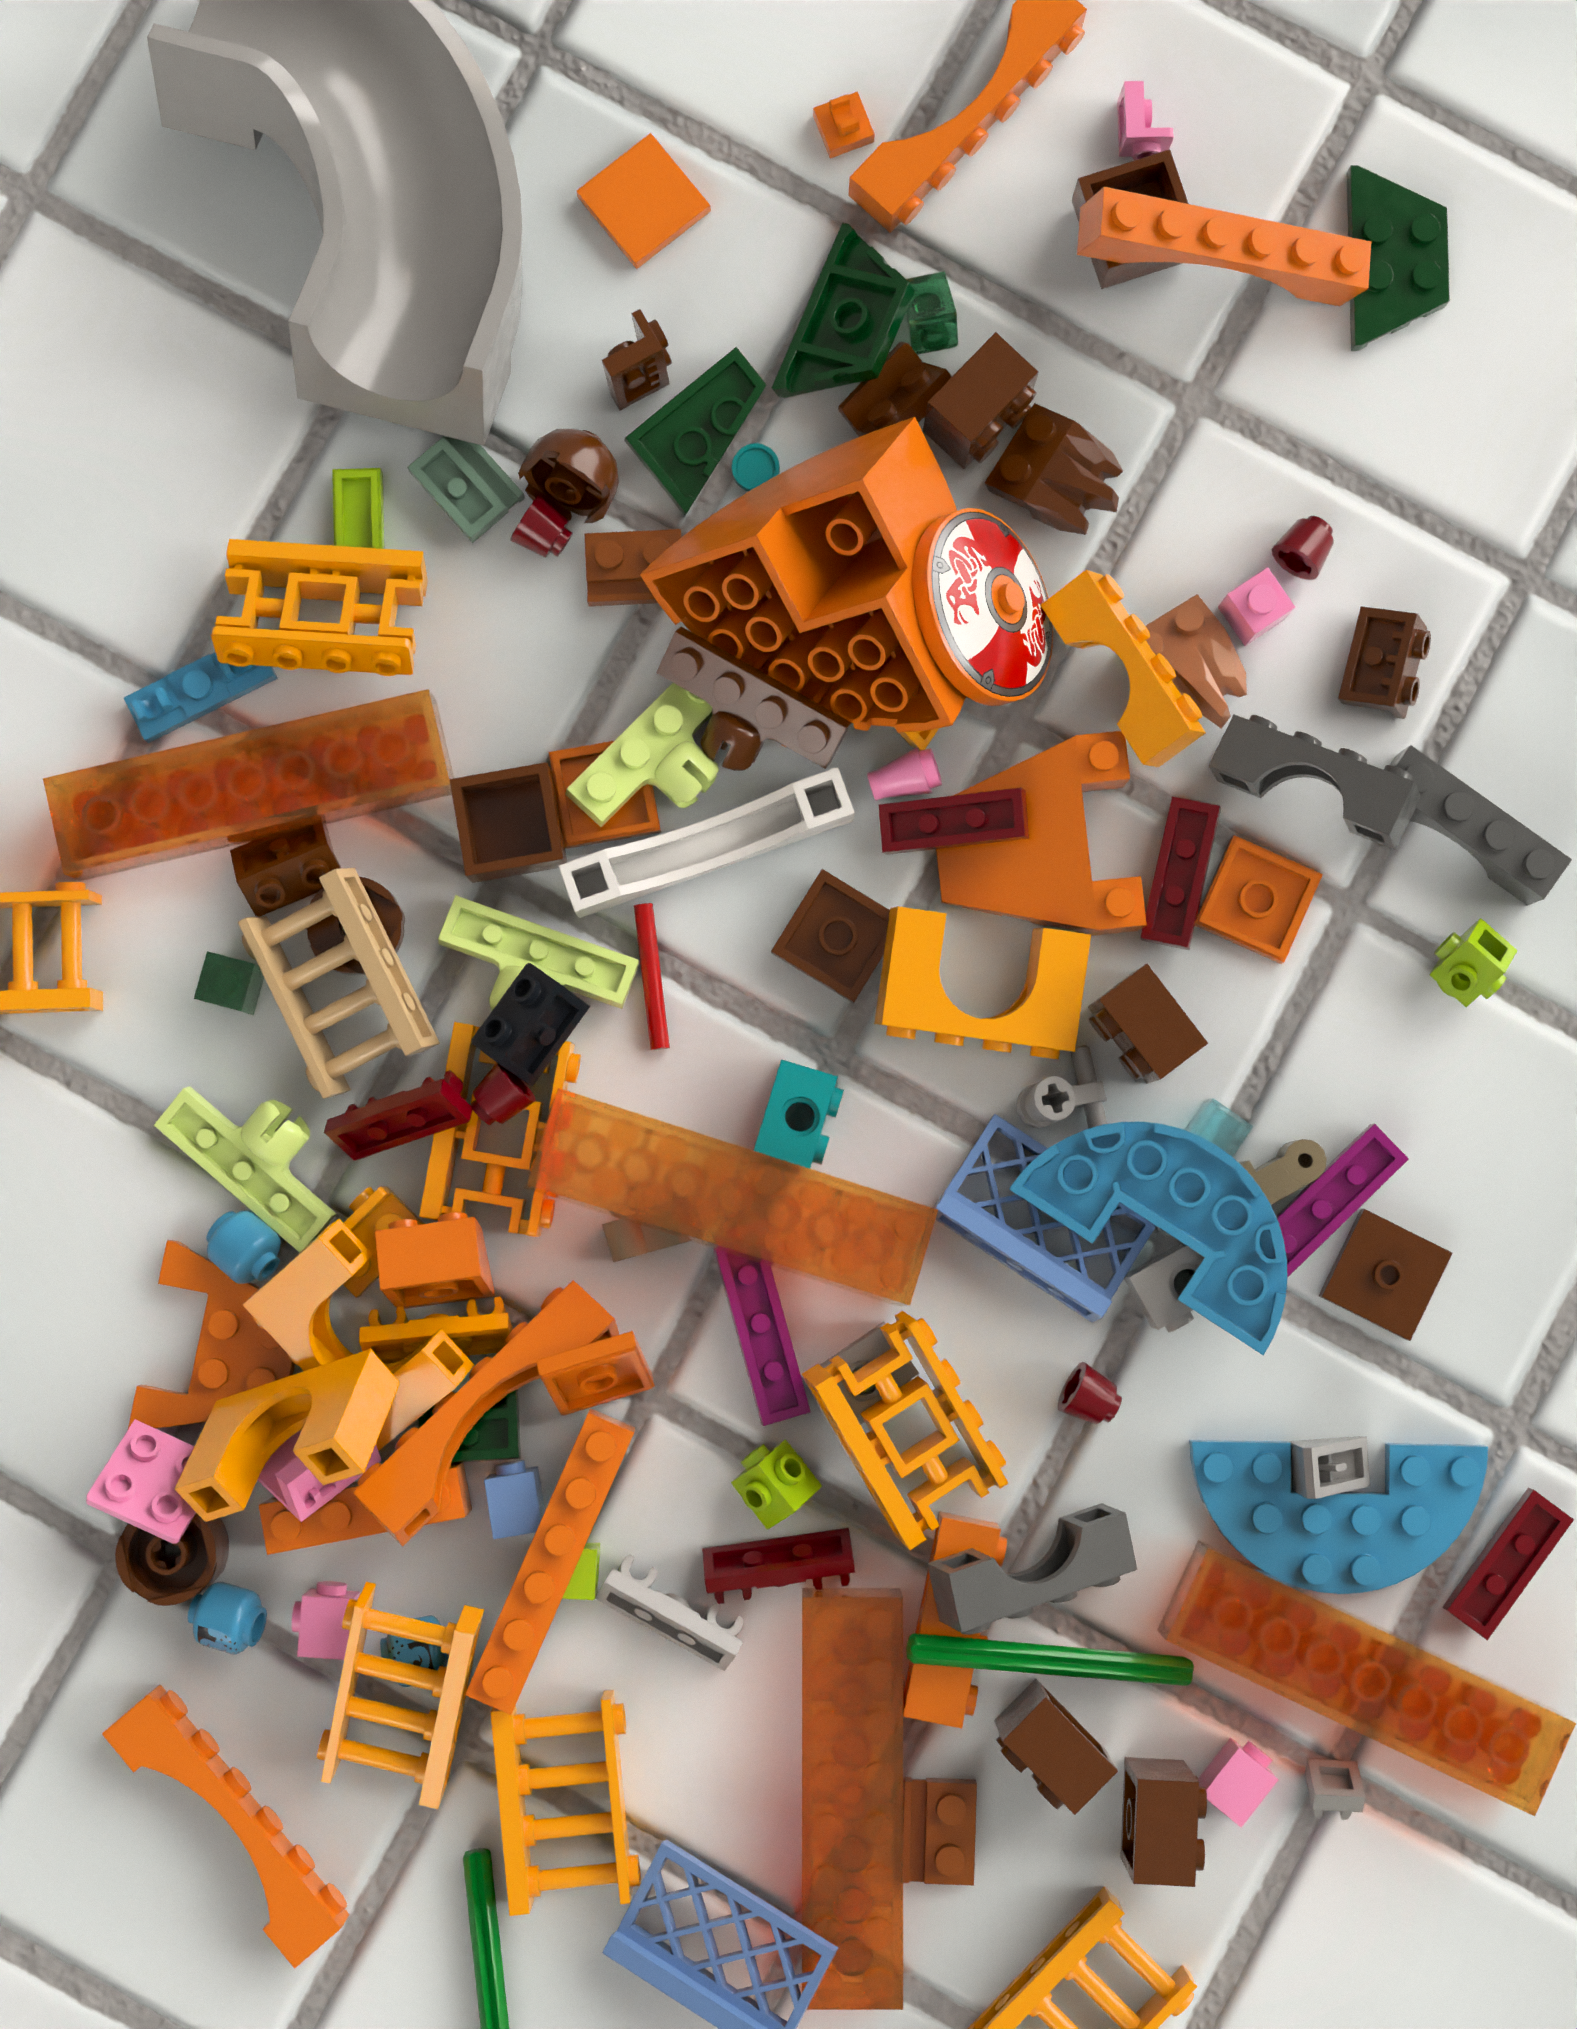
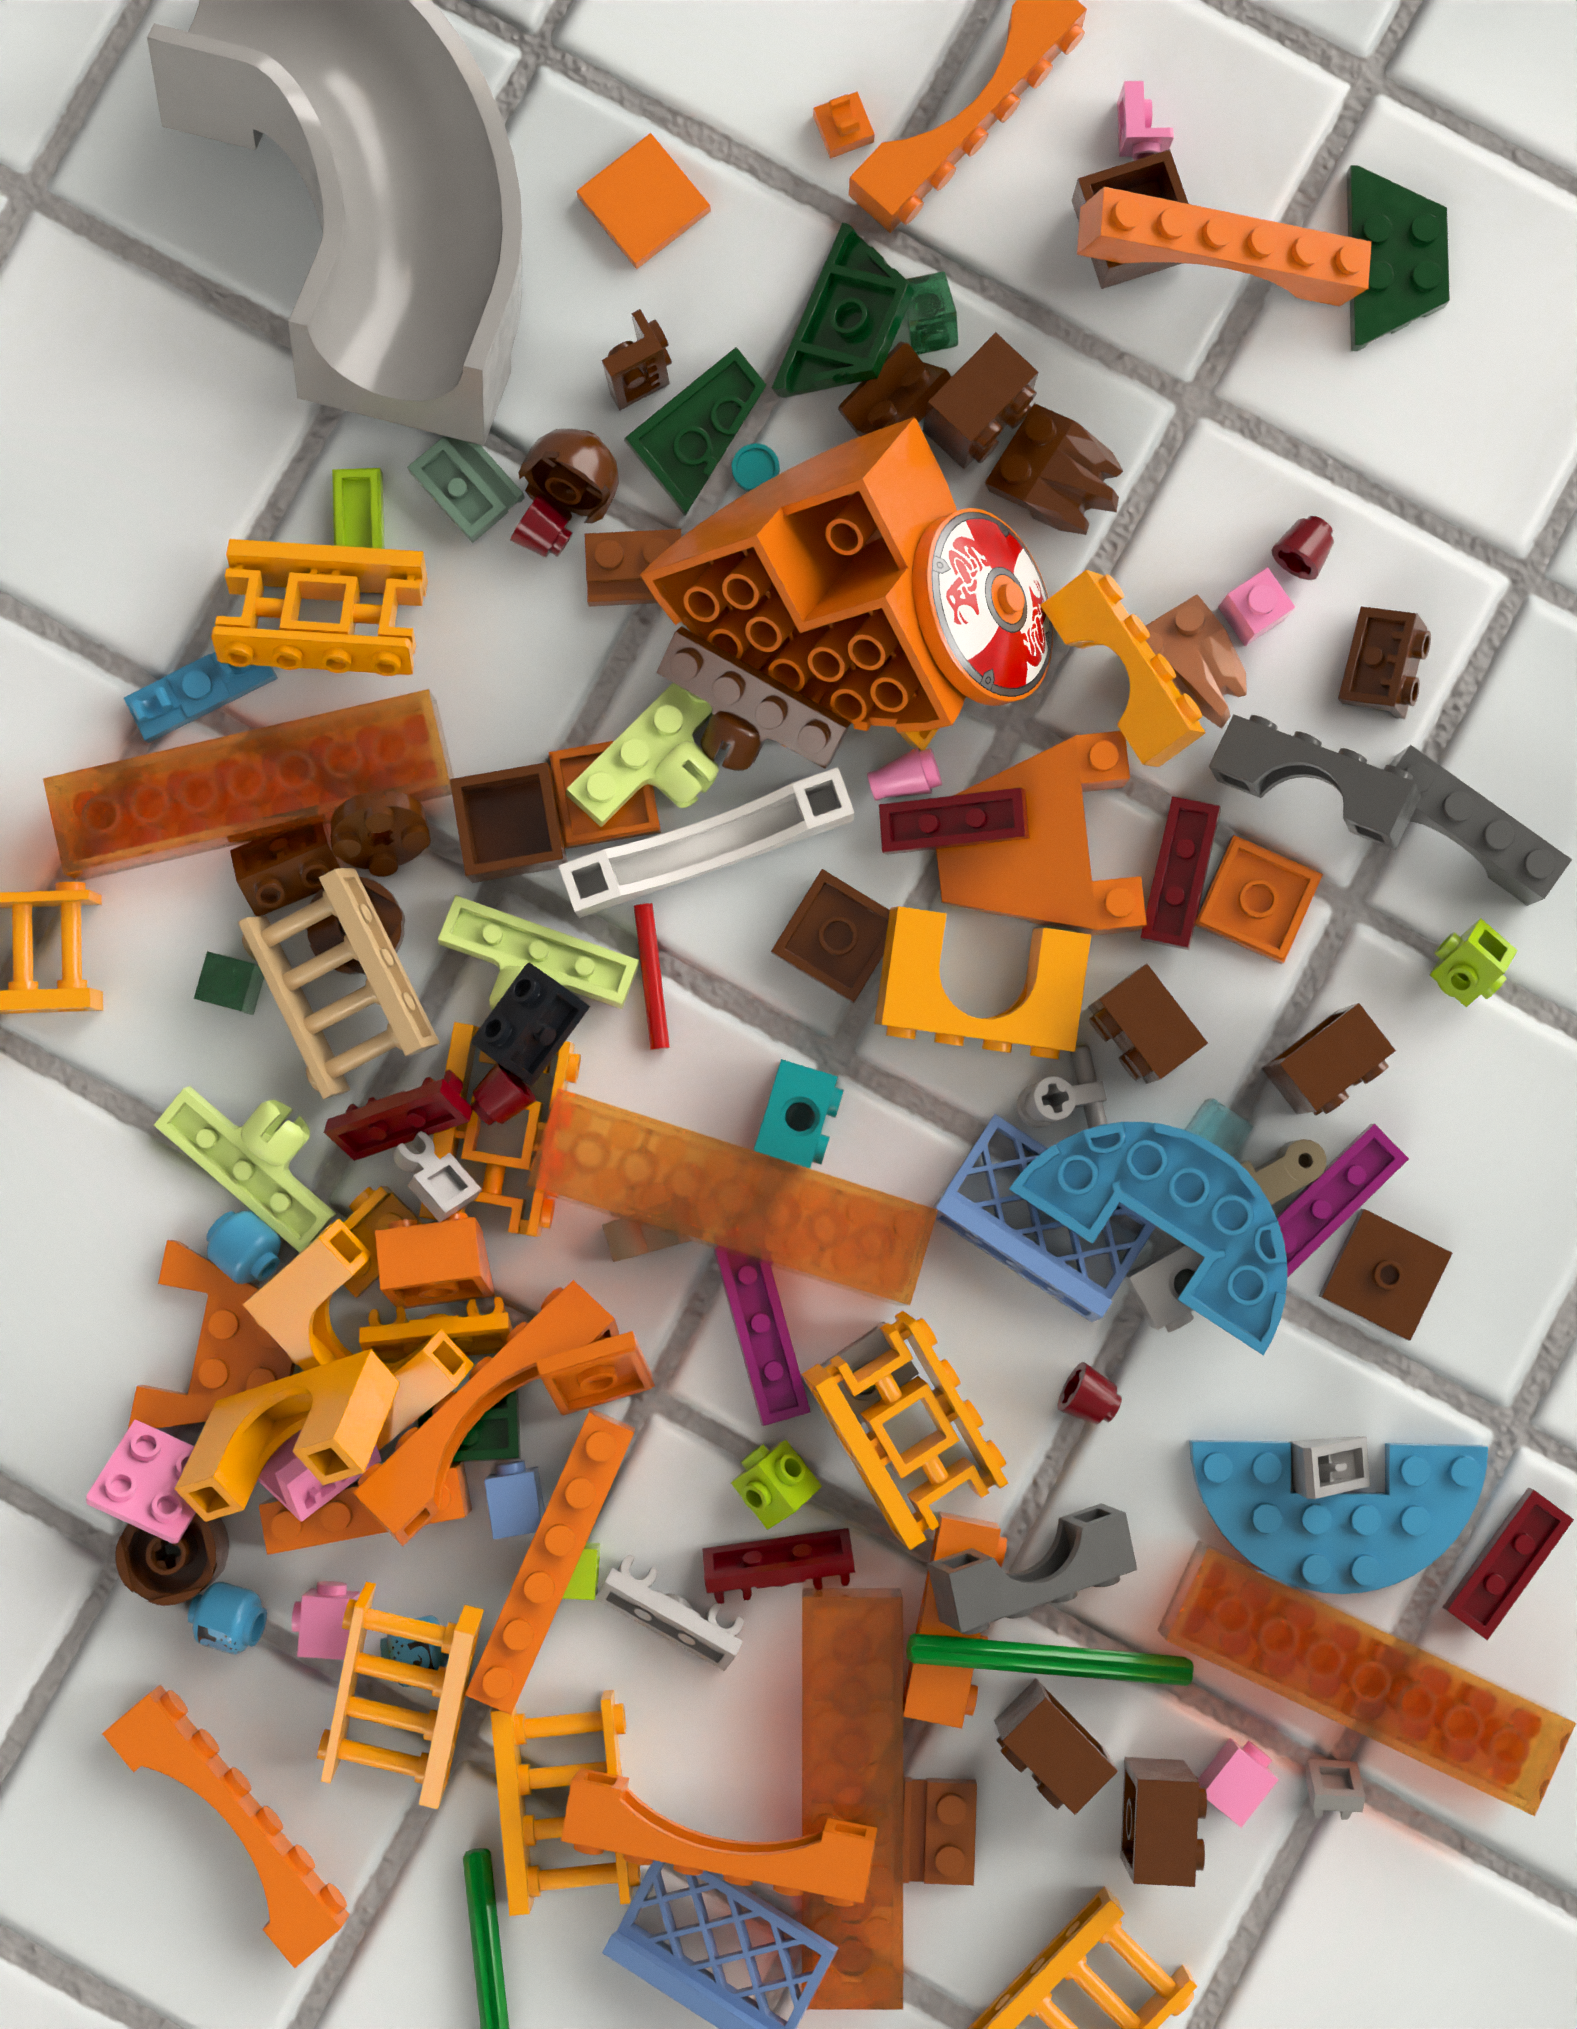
(401, 826): none -> reddish brown plate
(437, 1182): none -> light grey plate
(612, 1818): none -> orange arch
(1329, 1060): none -> reddish brown piece

